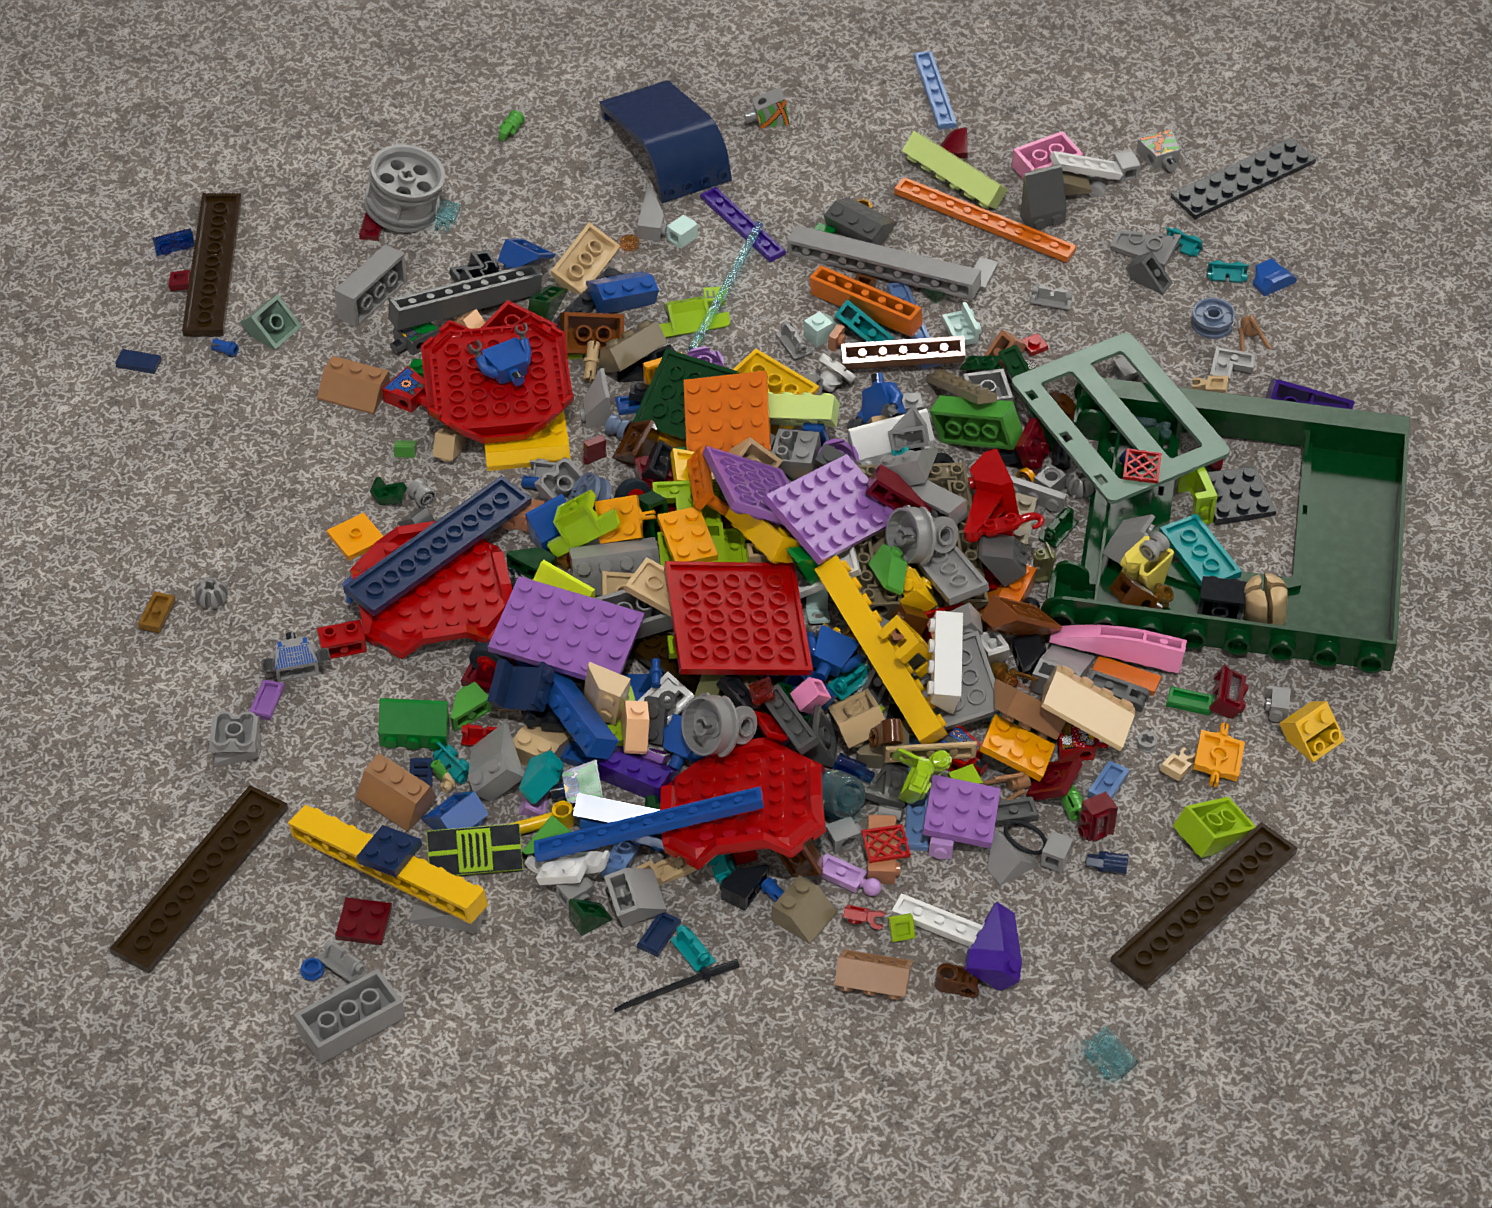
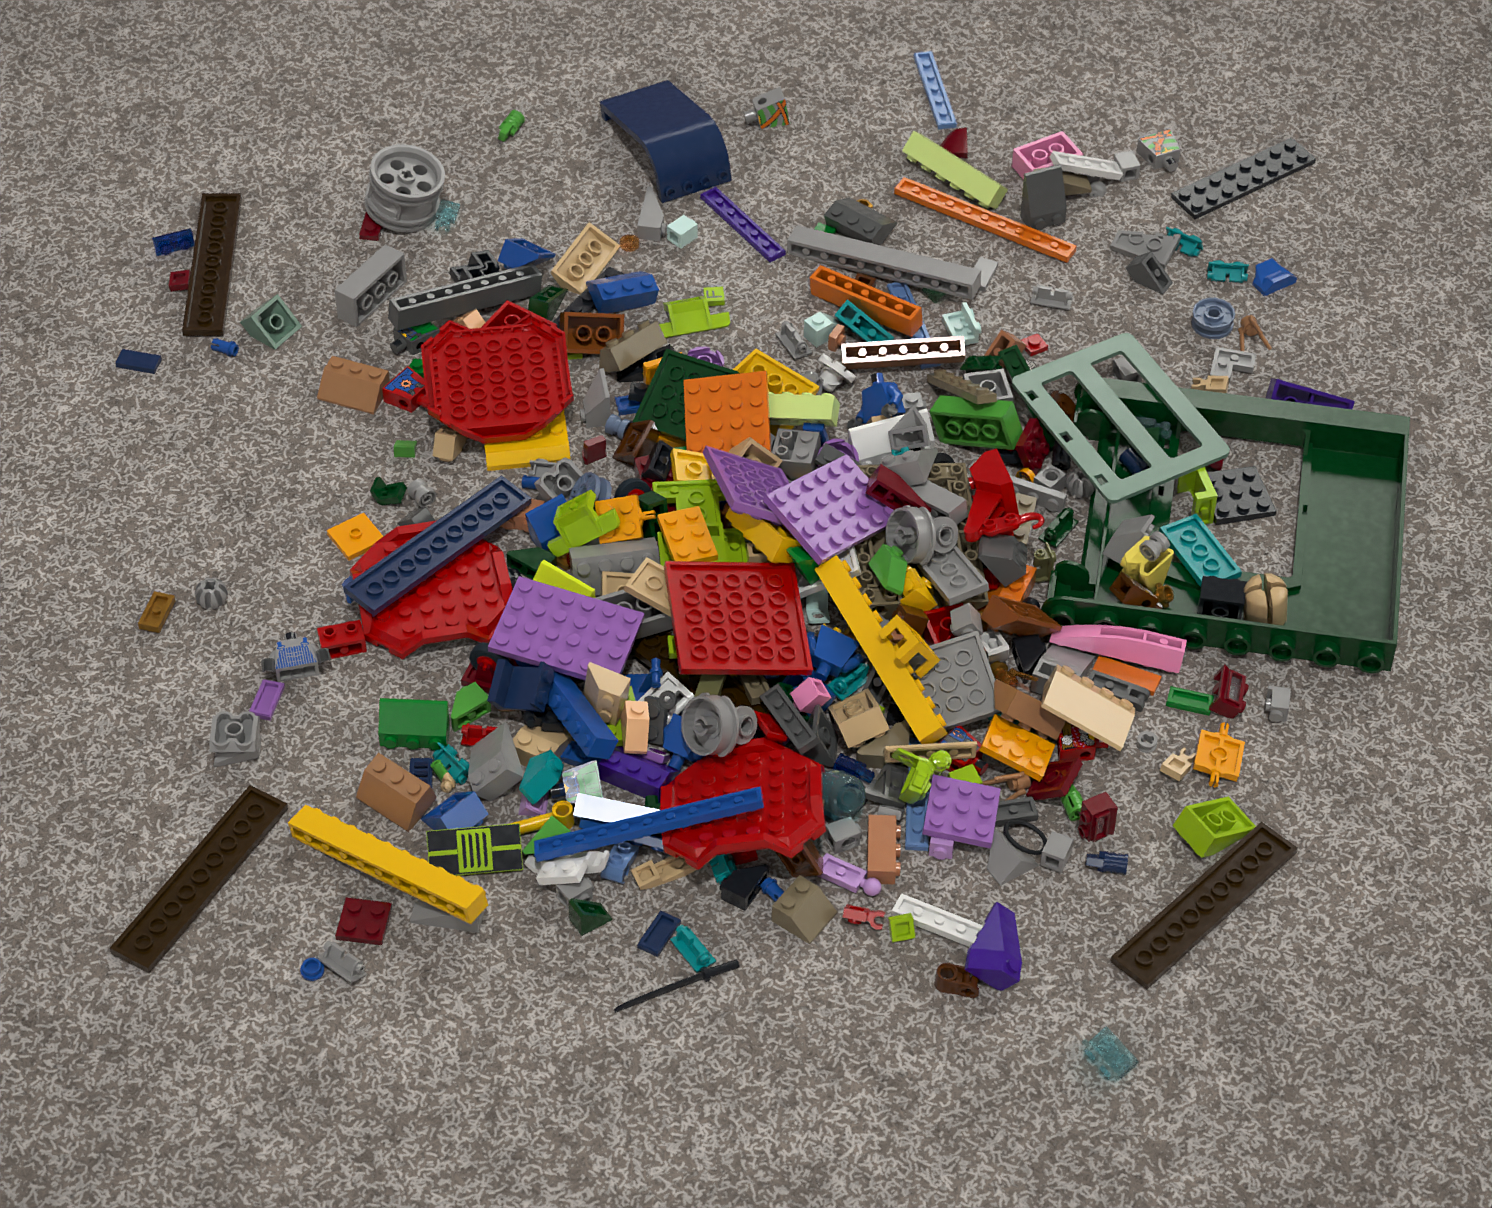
(349, 1016): light grey brick -> none
(389, 851): dark blue plate -> none
(505, 360): blue torso -> none
(591, 361): tan pin -> none
(635, 895): light grey slope -> none
(699, 334): clear light blue plant -> none
(702, 484): orange piece -> none
(737, 692): black plate -> none
(762, 691): clear red plate -> none
(873, 973): medium nougat slope -> none
(880, 830): red window -> none
(886, 733): reddish brown piece -> none
(945, 660): white slope -> none
(1109, 780): medium blue plate -> none
(1141, 478): window -> none
(1312, 730): yellow slope -> none

